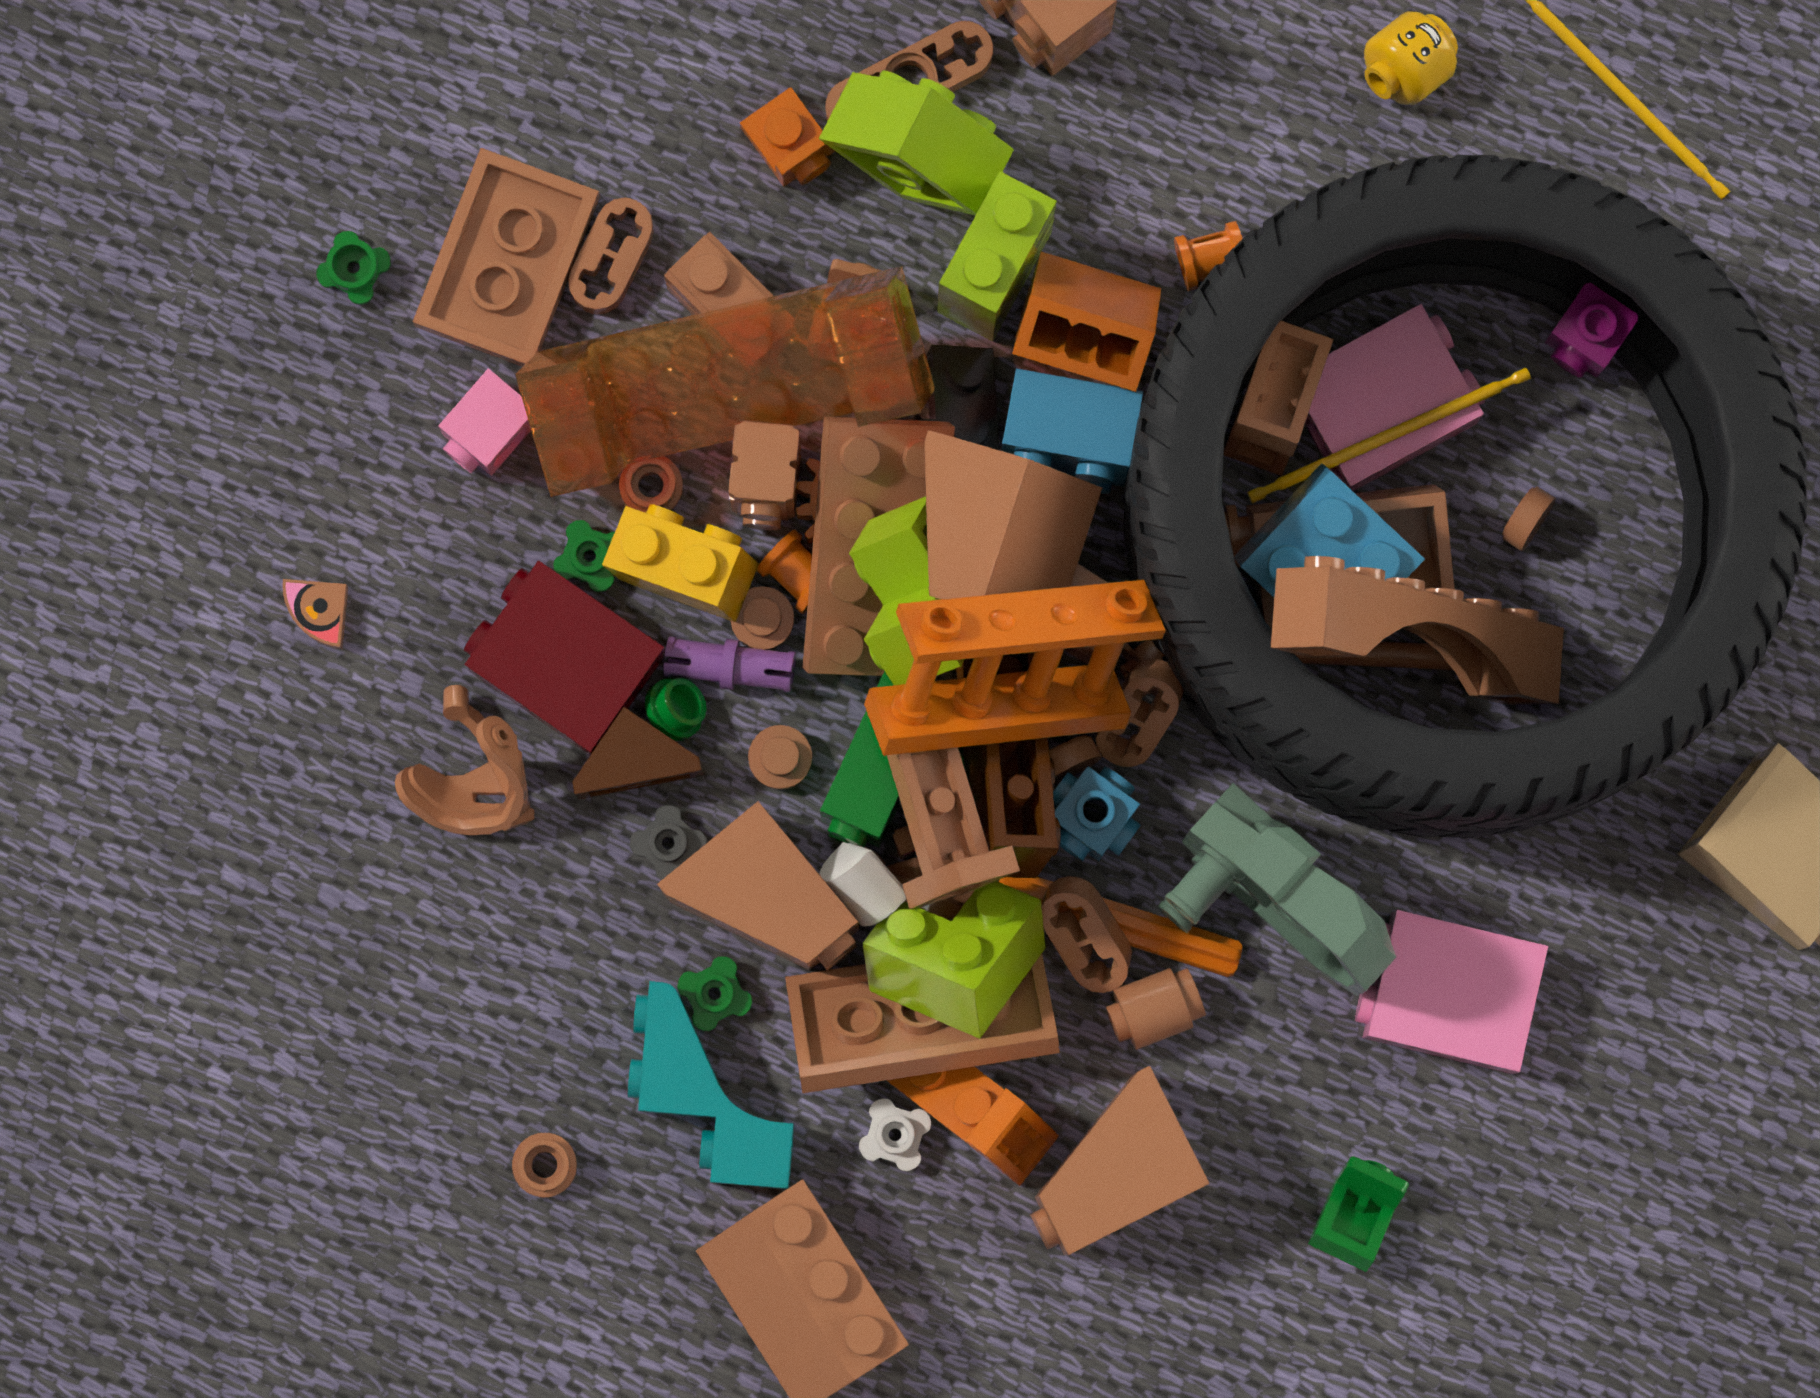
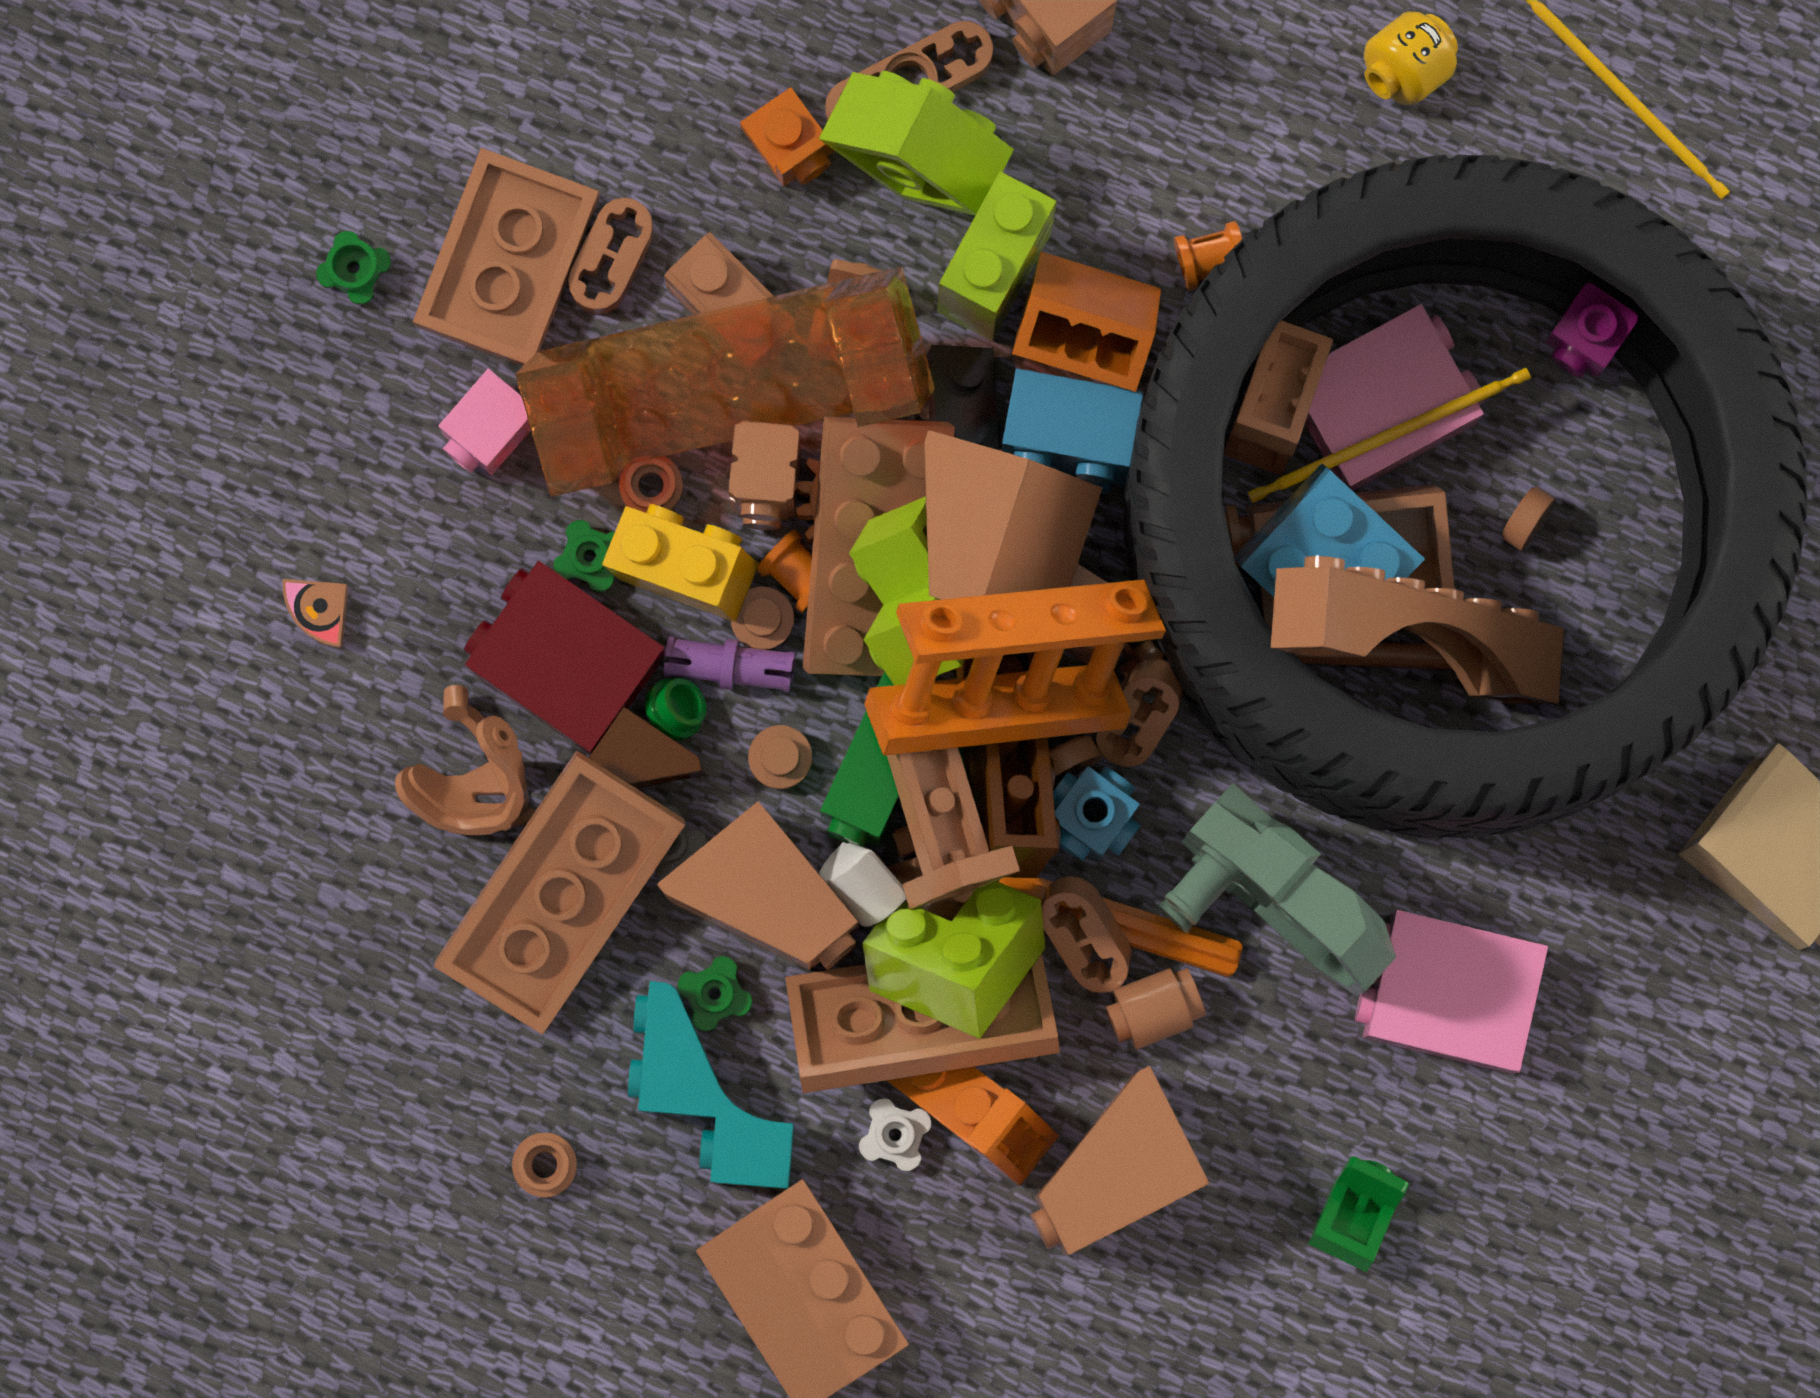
(559, 892): none -> nougat plate

